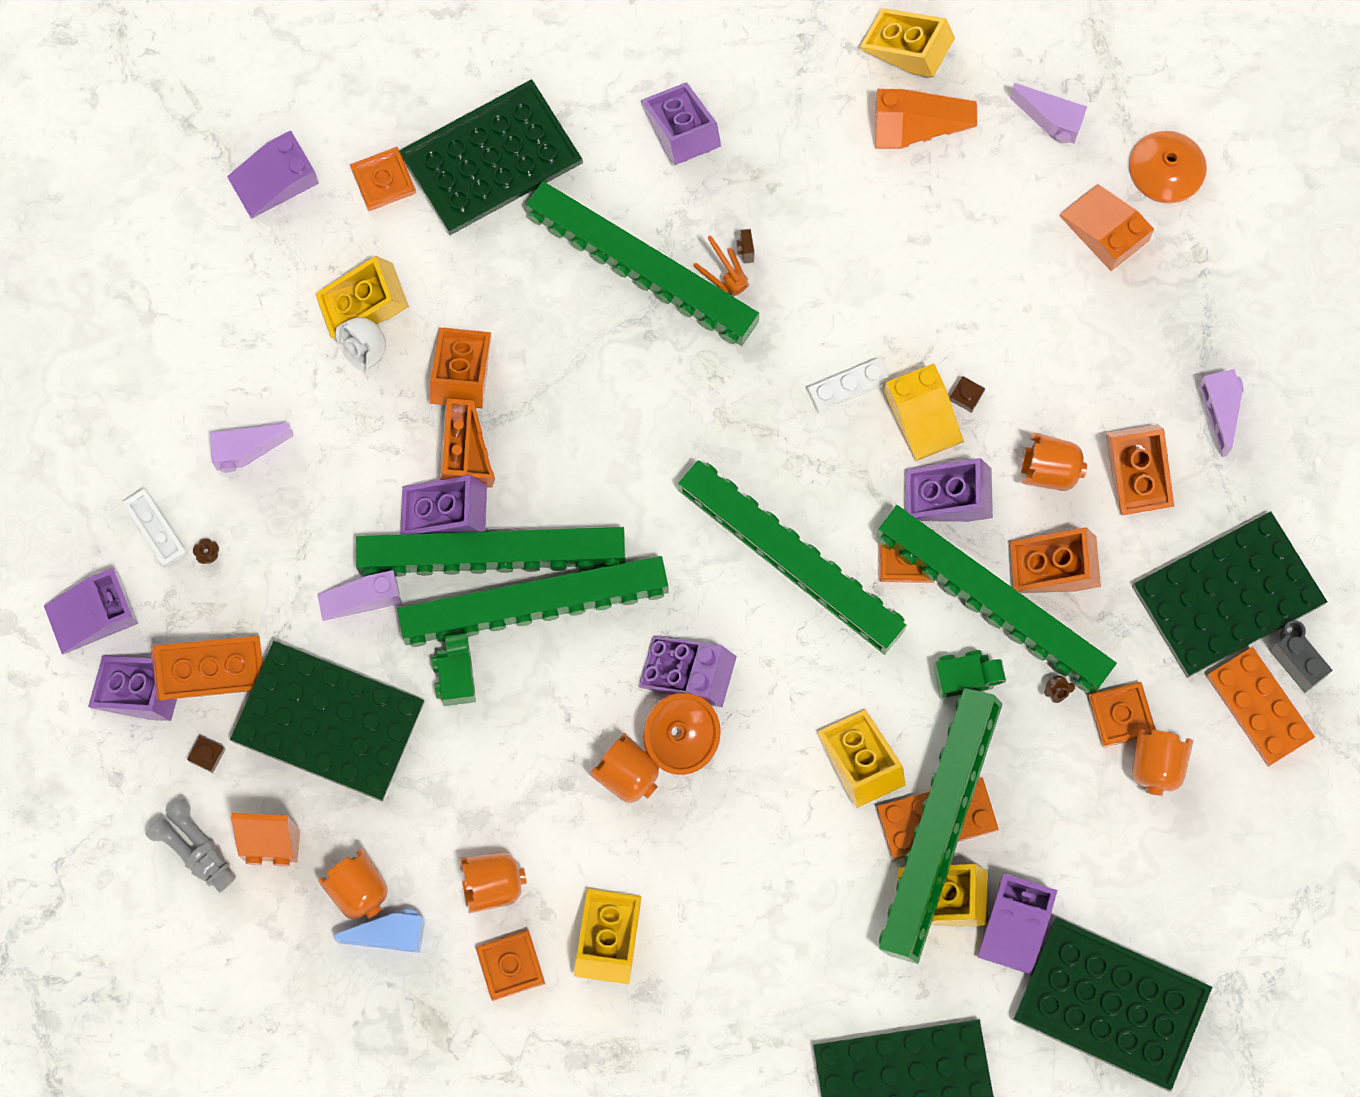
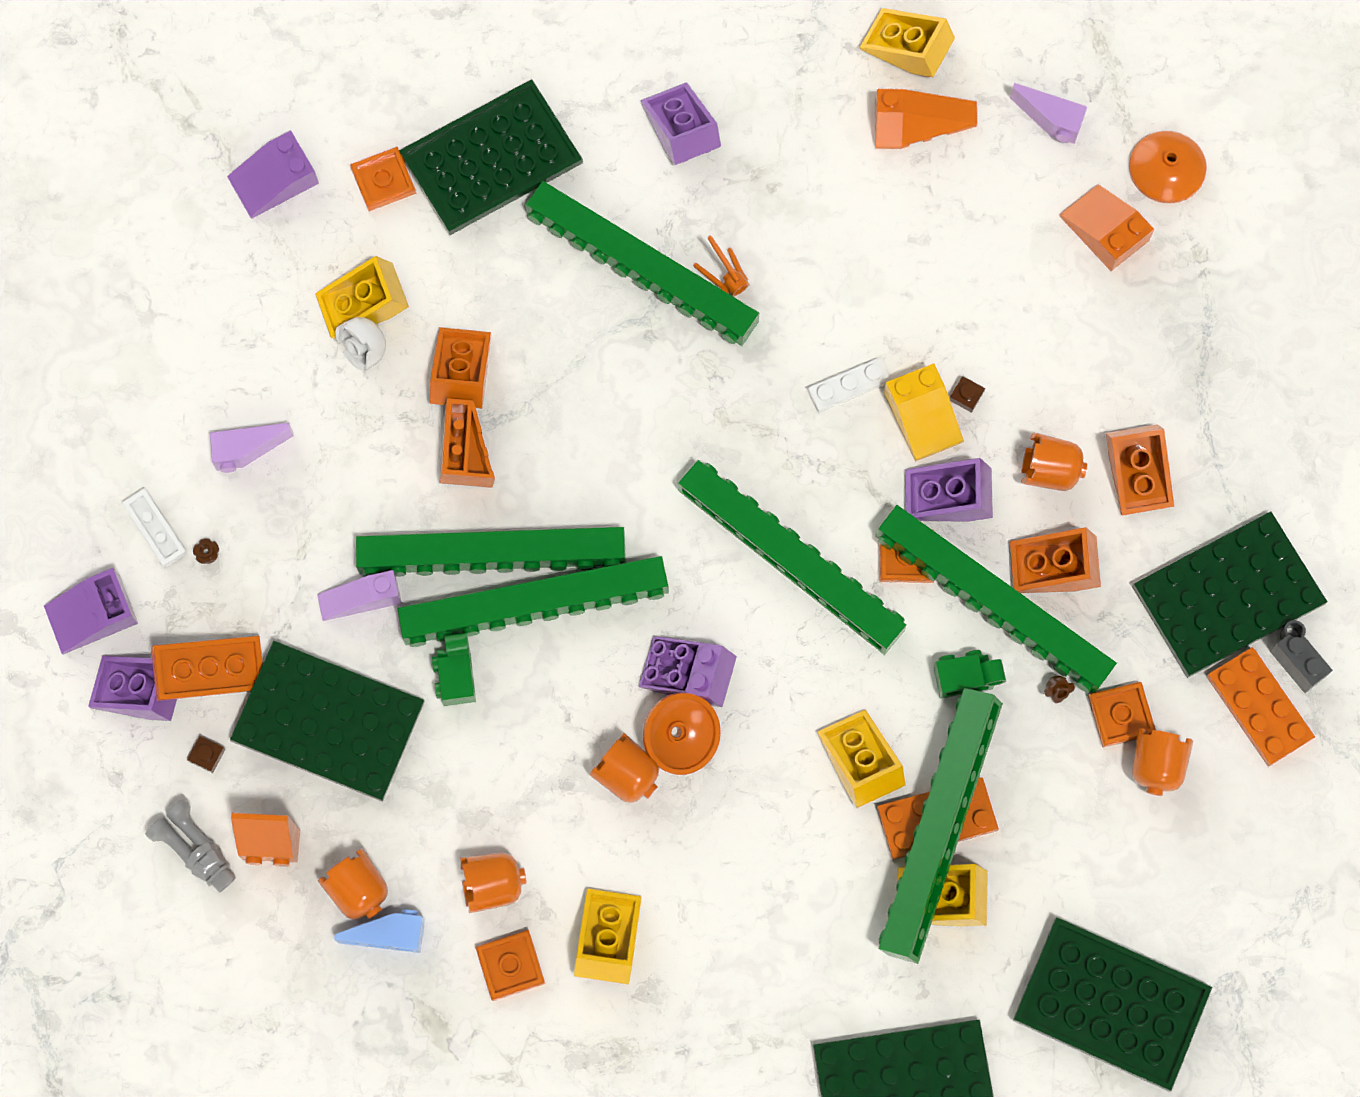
(444, 506): medium lavender slope -> none
(745, 246): reddish brown plate -> none
(1017, 923): medium lavender slope -> none
(1222, 399): lavender slope -> none

